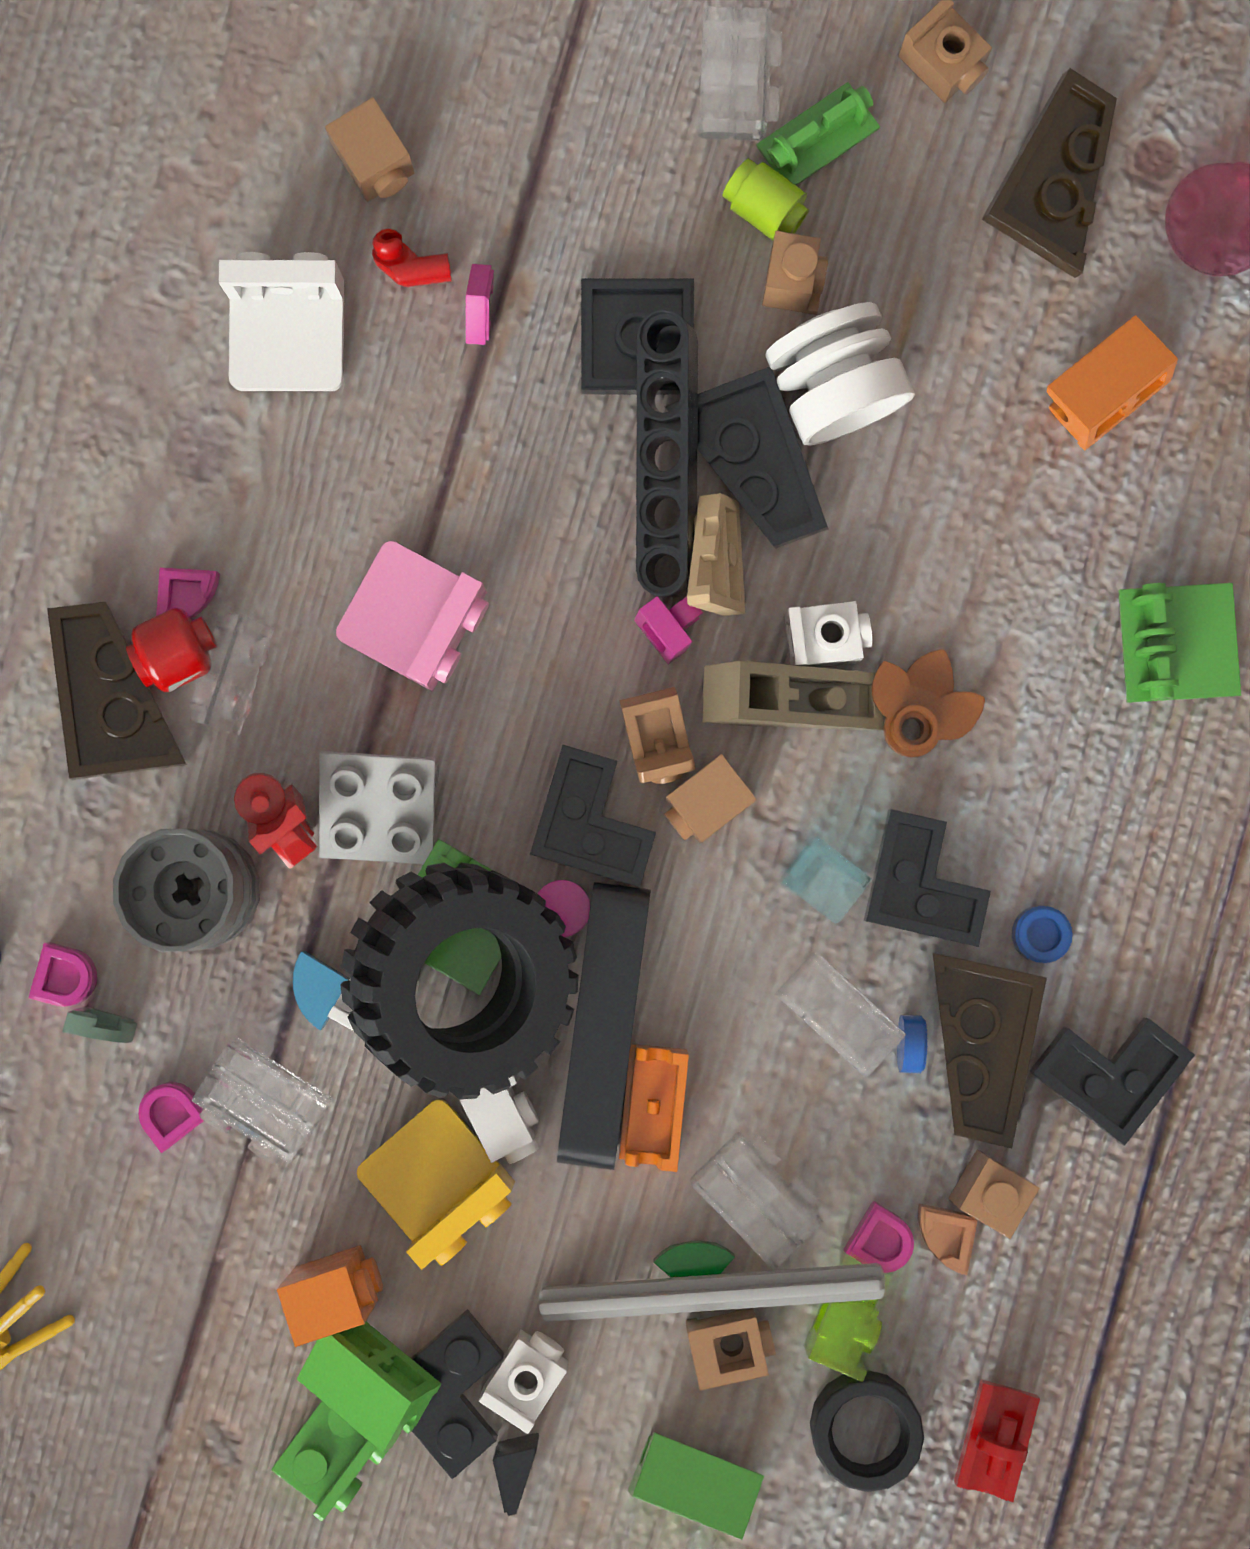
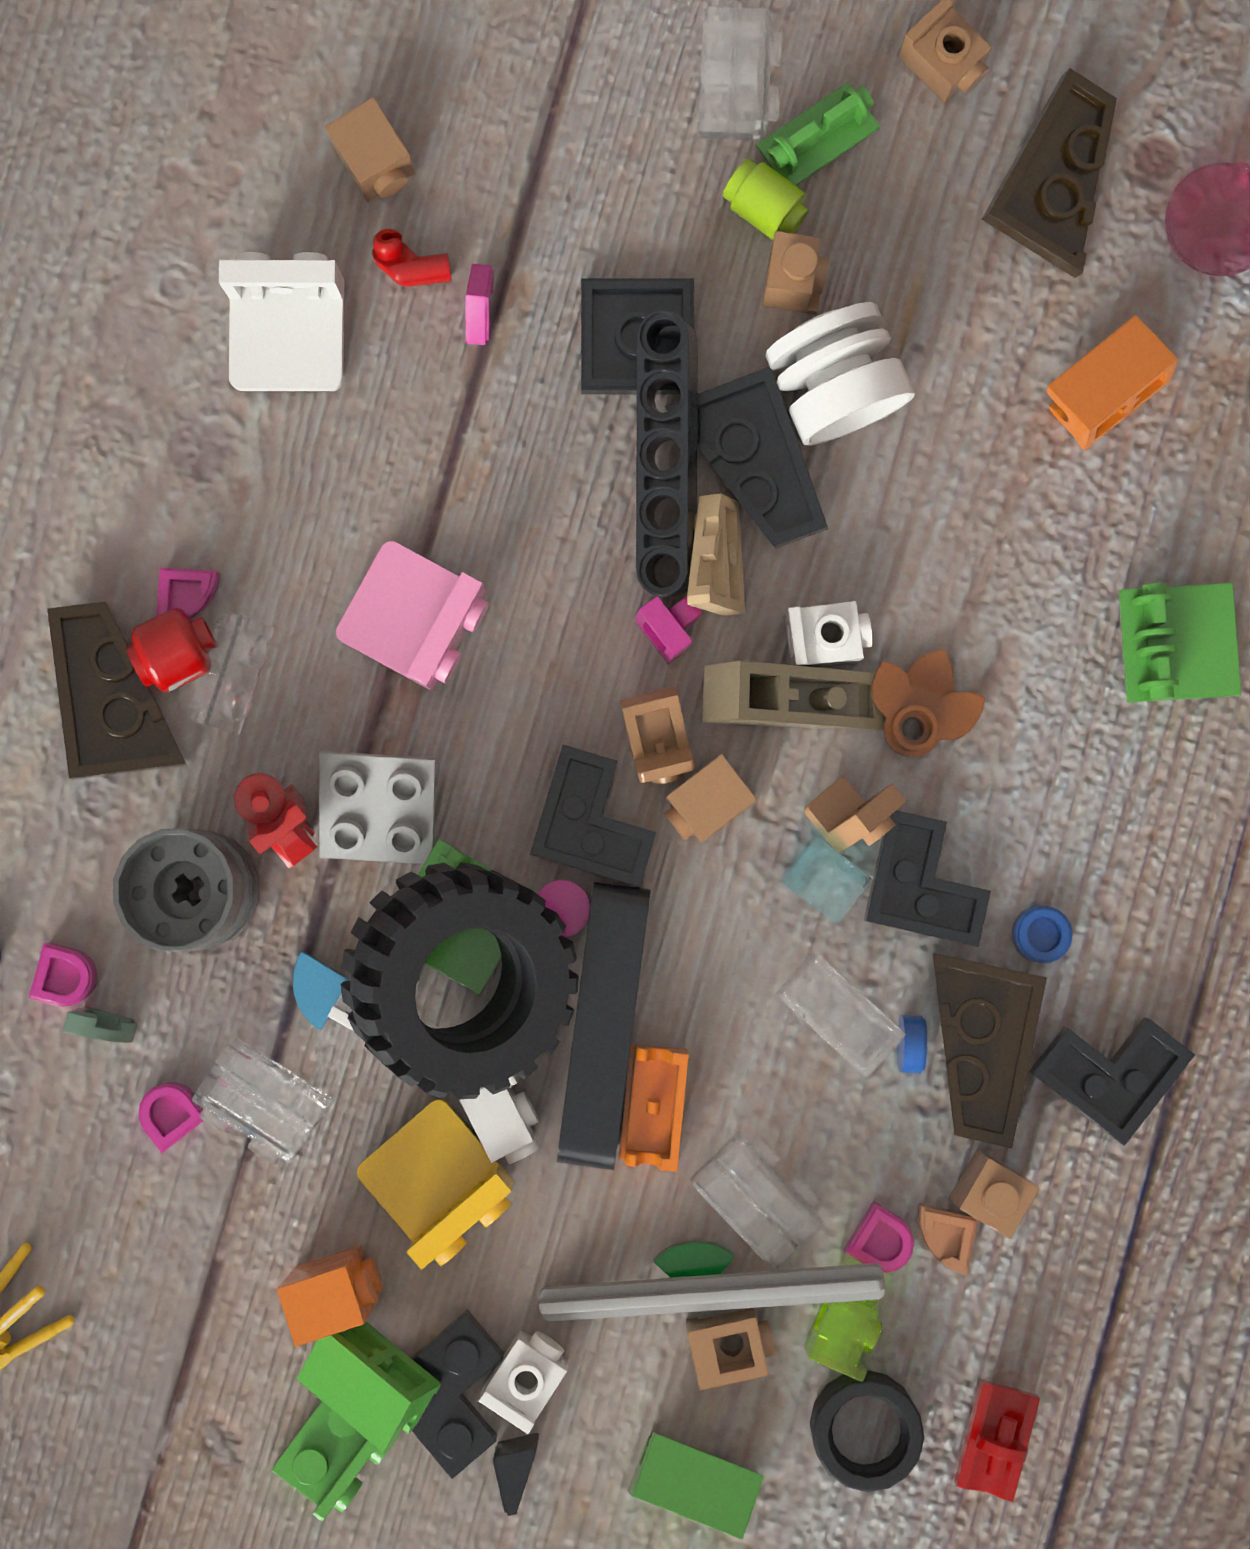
(846, 818): none -> medium nougat bracket

